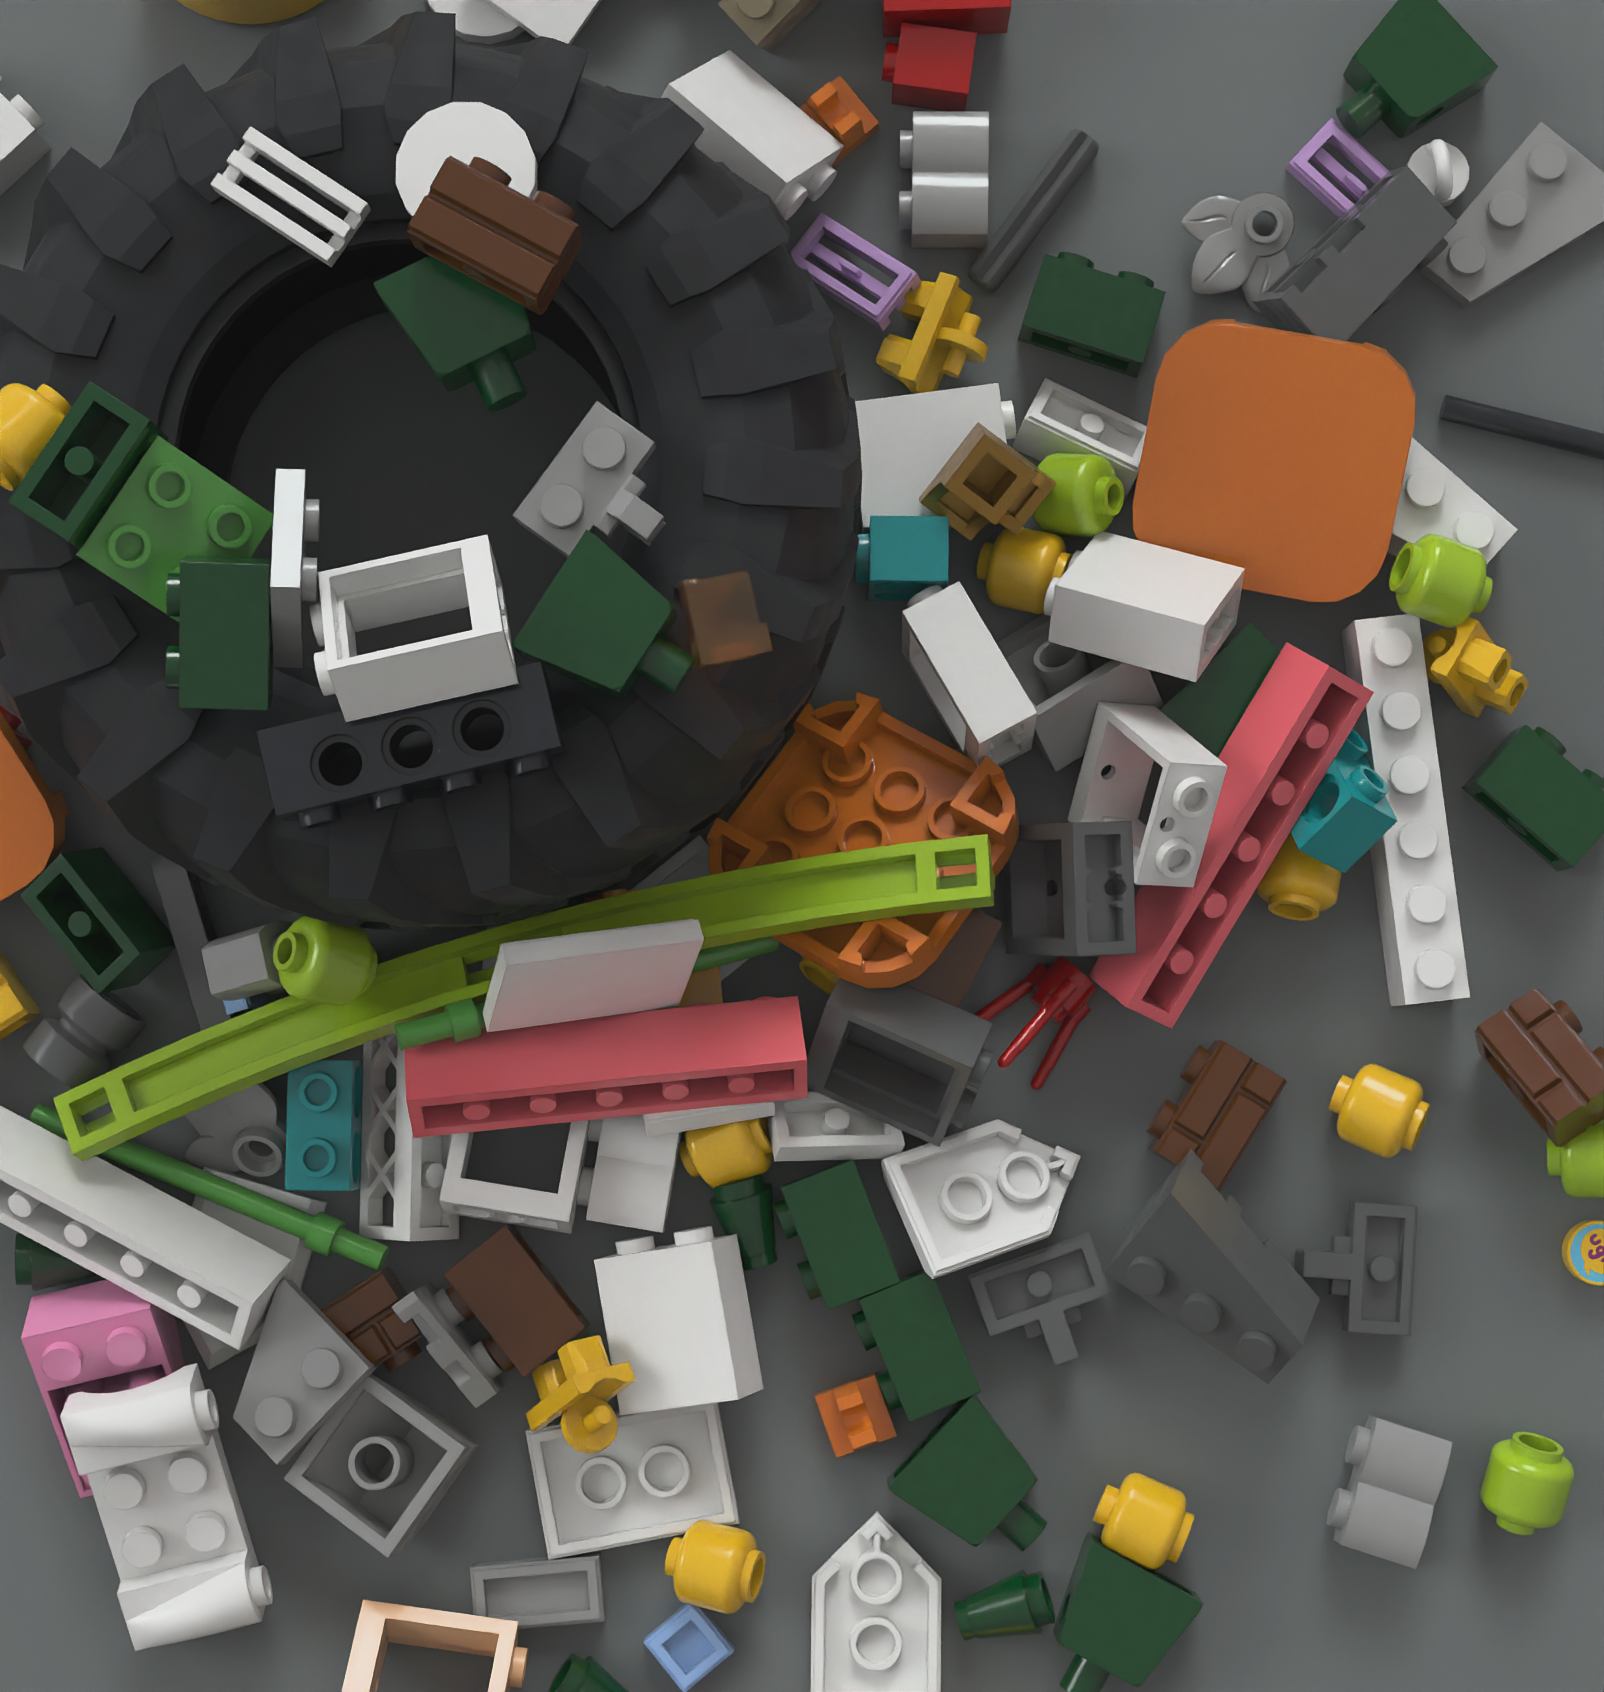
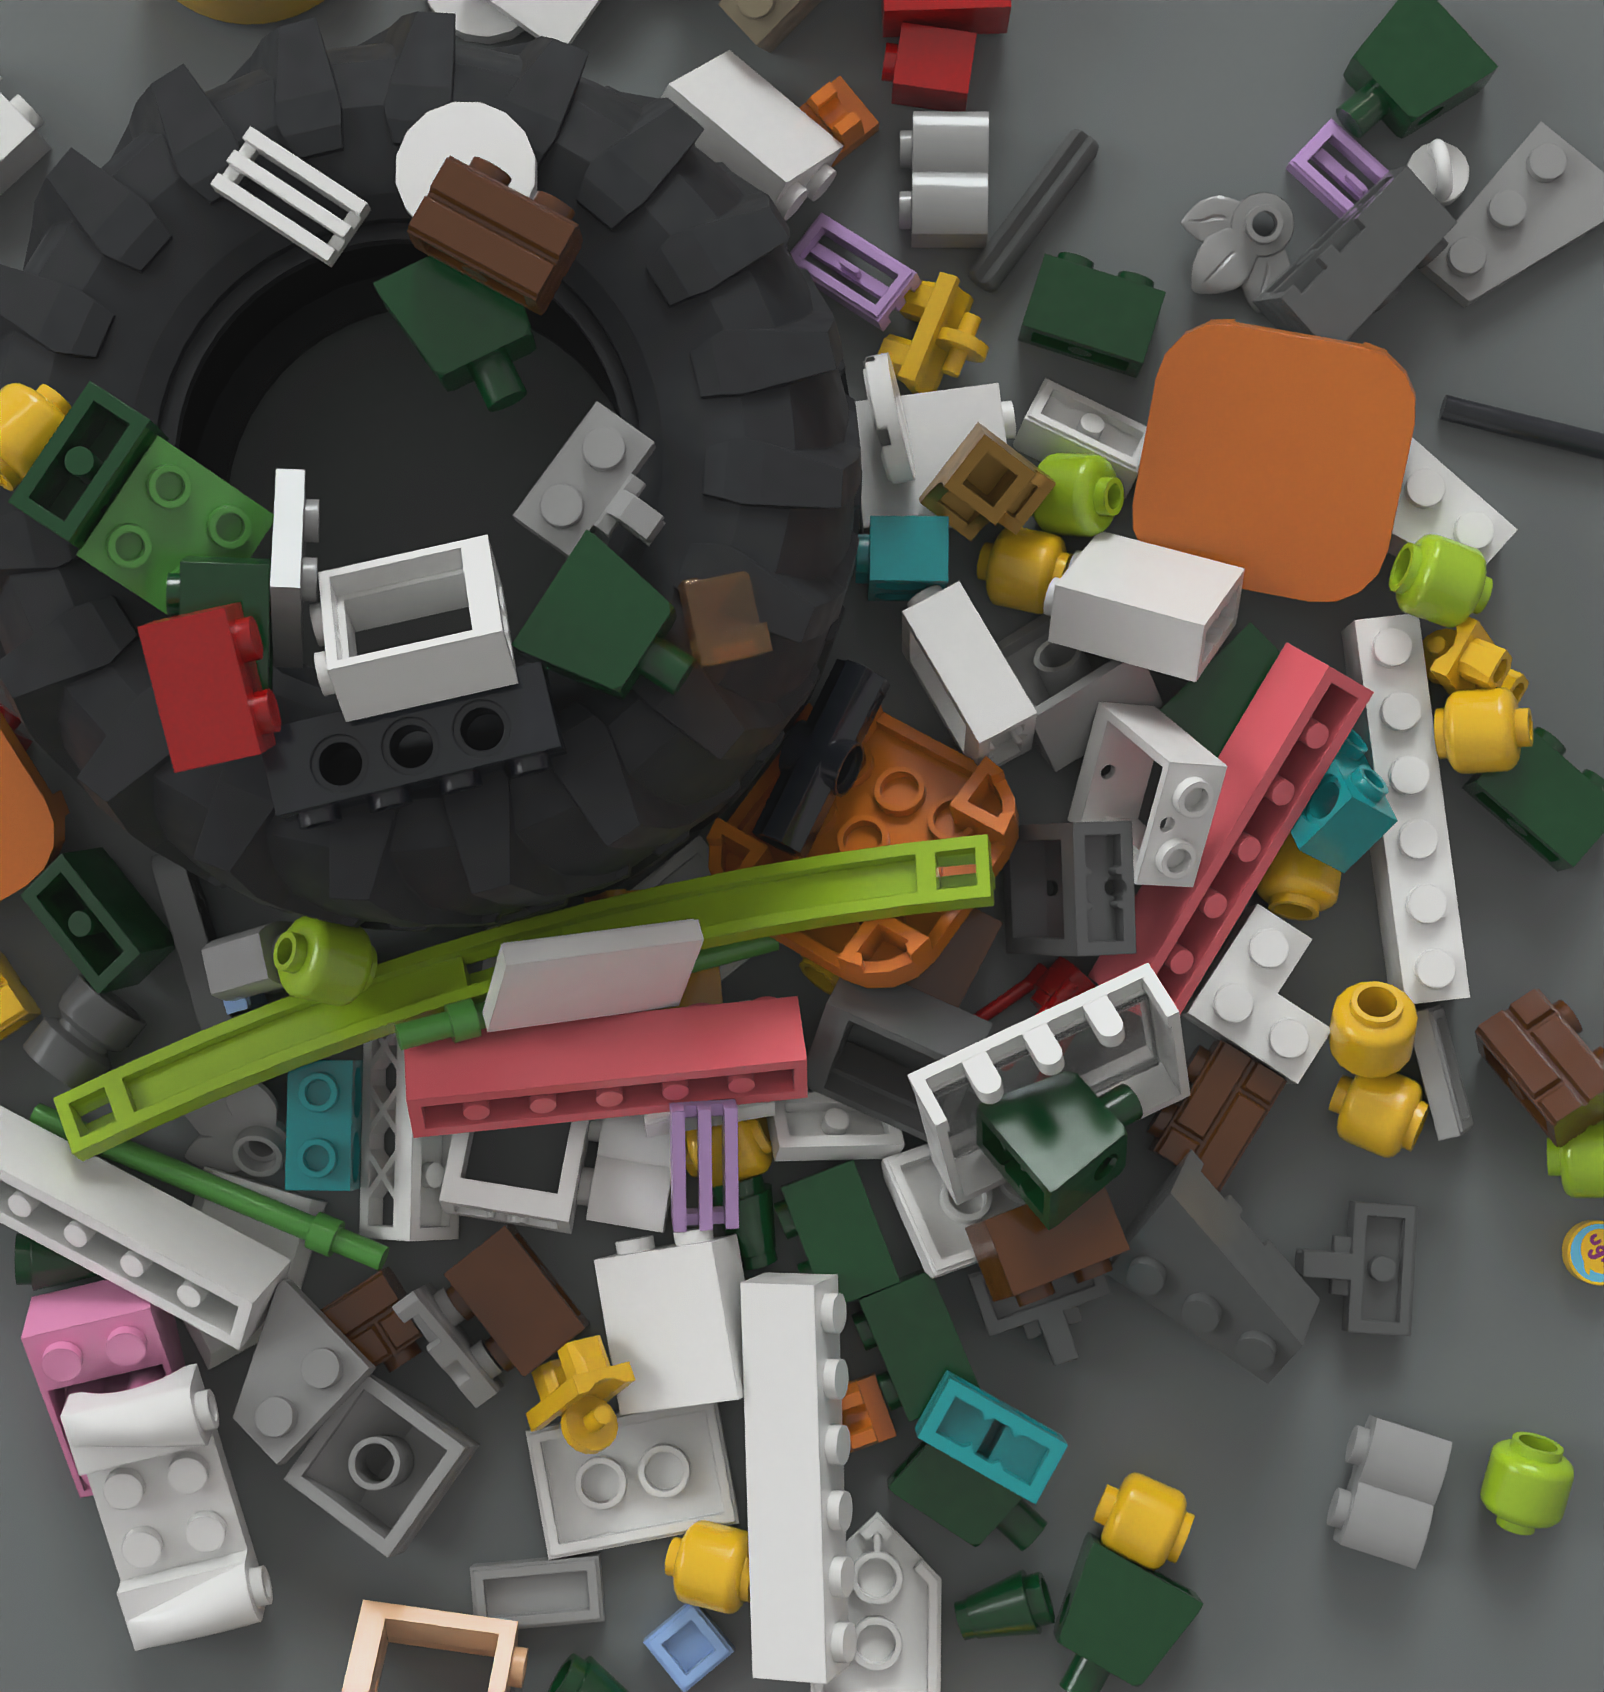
(210, 686): none -> red brick
(705, 1214): none -> lavender tile
(797, 1476): none -> white brick
(821, 758): none -> black piece
(889, 418): none -> white tile
(991, 1437): none -> teal brick
(1025, 1257): none -> reddish brown brick
(1058, 1141): none -> dark green torso
(1106, 1035): none -> white window
(1242, 1001): none -> white brick
(1372, 1029): none -> yellow head
(1441, 1074): none -> light grey tile
(1482, 730): none -> yellow head

